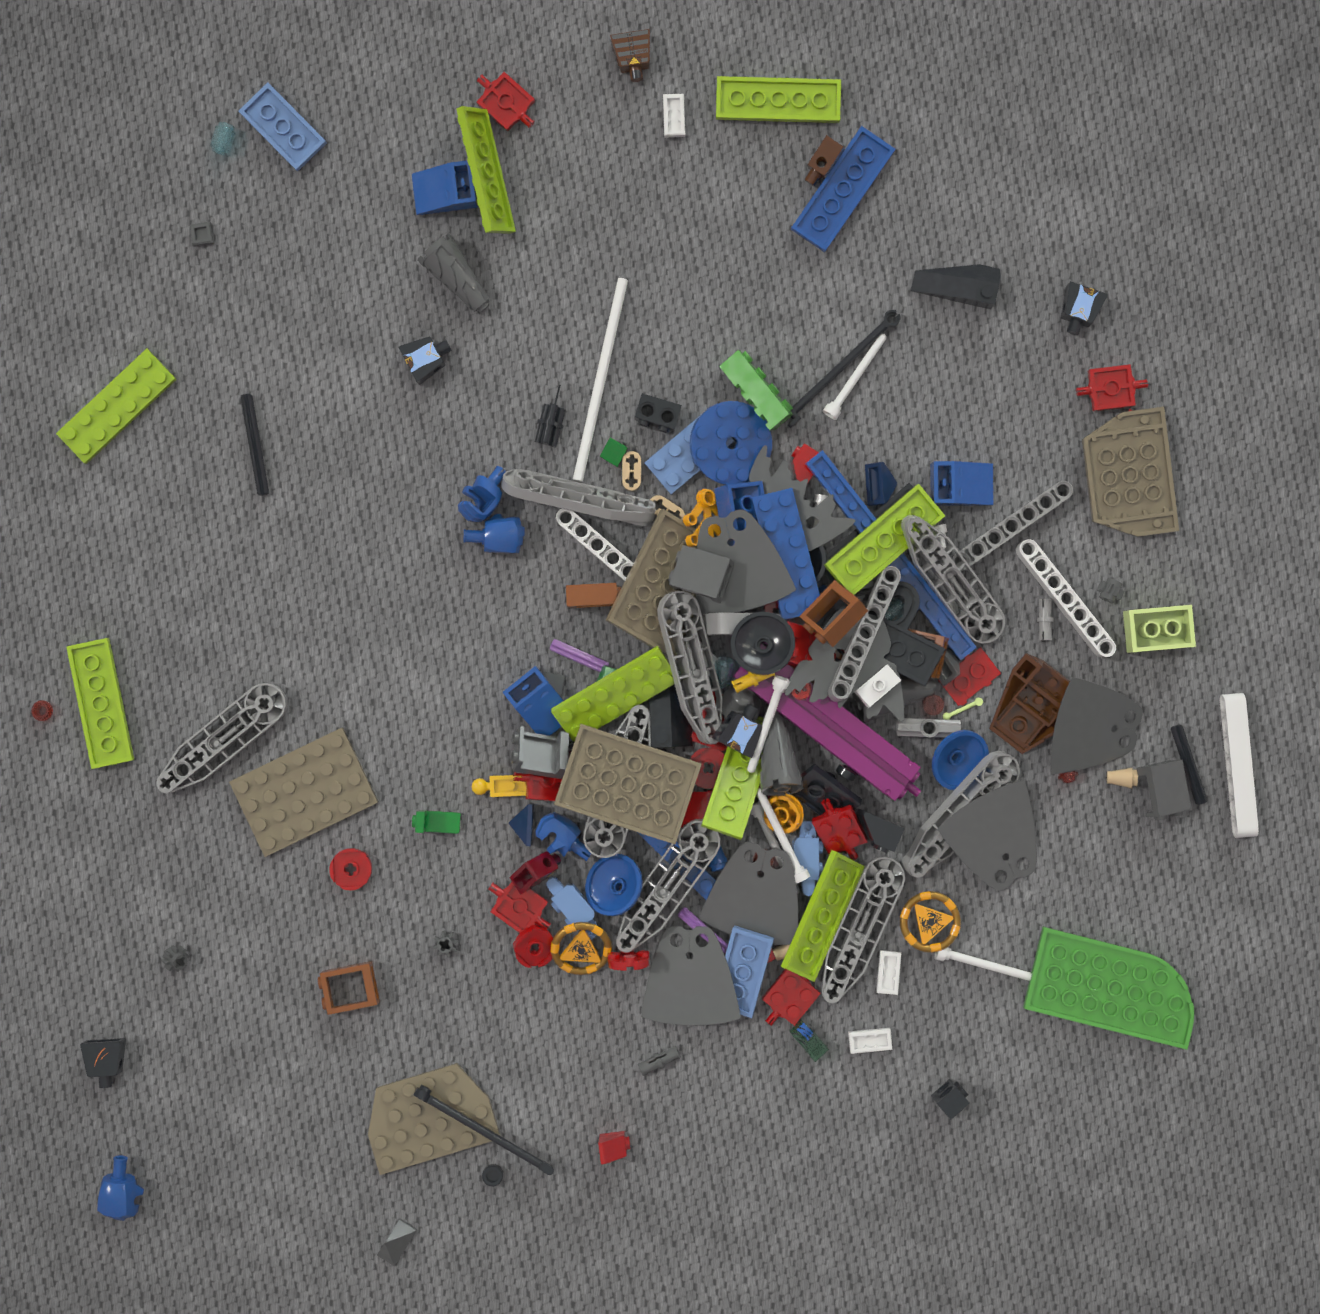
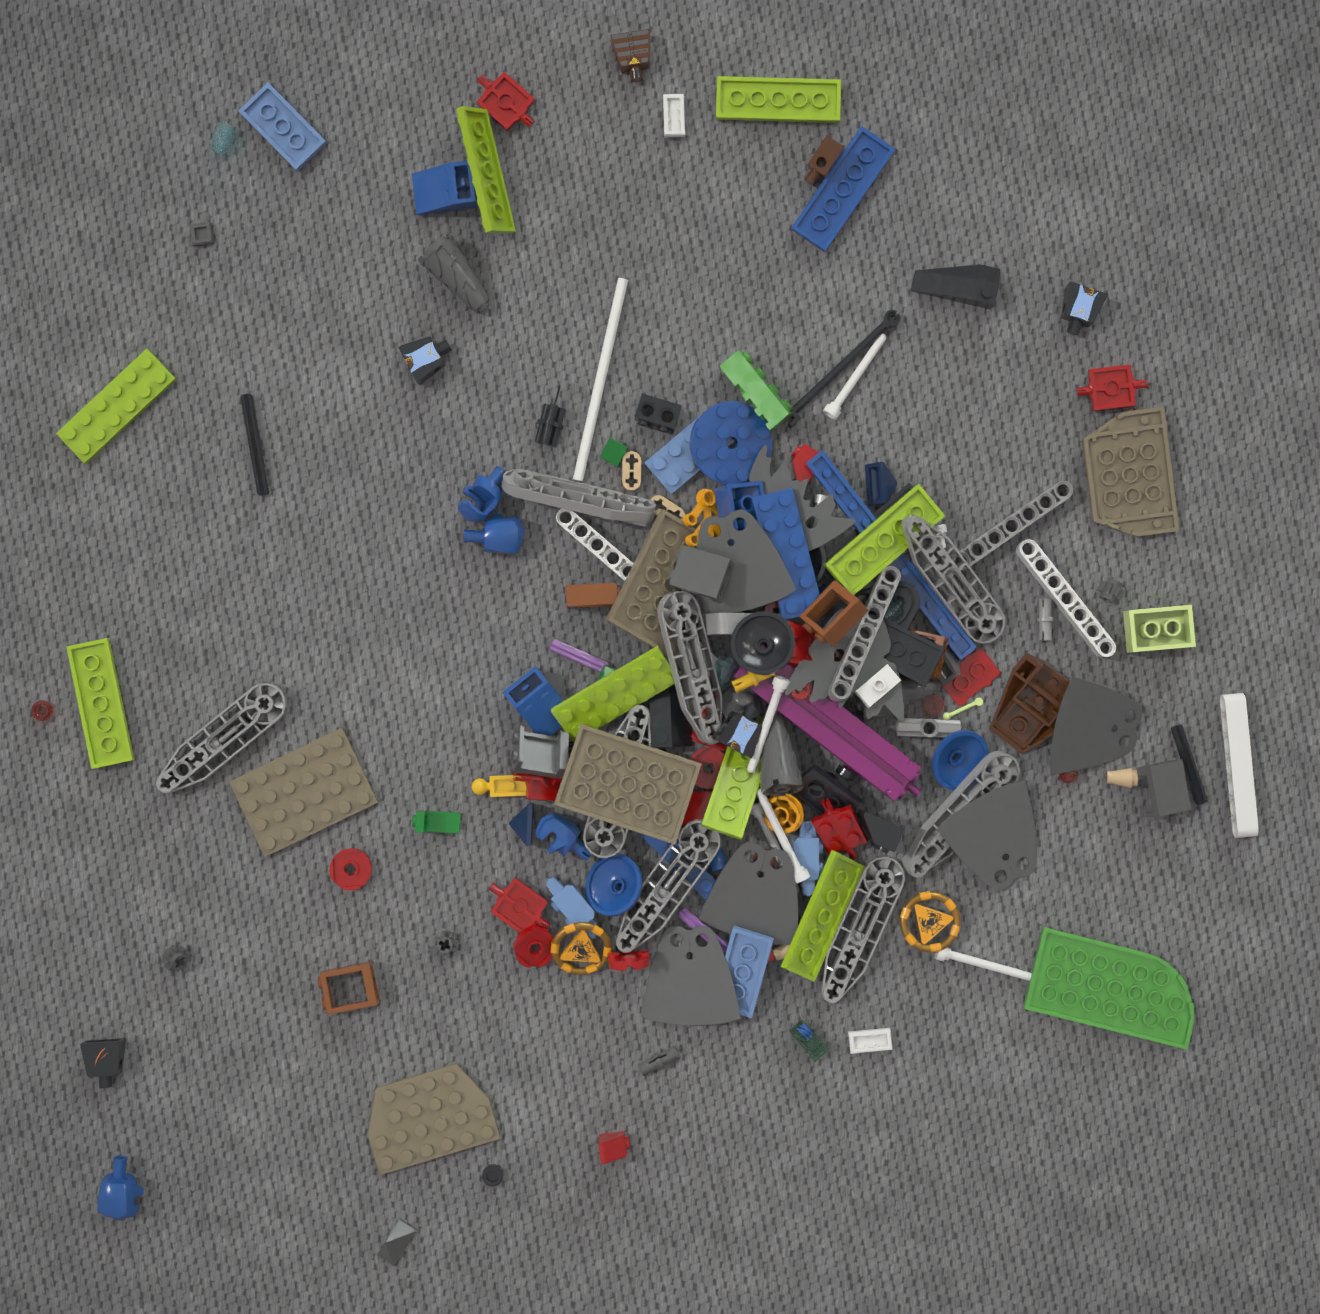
(423, 1093): black hinge -> none
(540, 869): dark red torso -> none
(789, 997): red plate -> none
(888, 972): white plate -> none
(951, 1098): black brick -> none
(961, 483): blue slope -> none

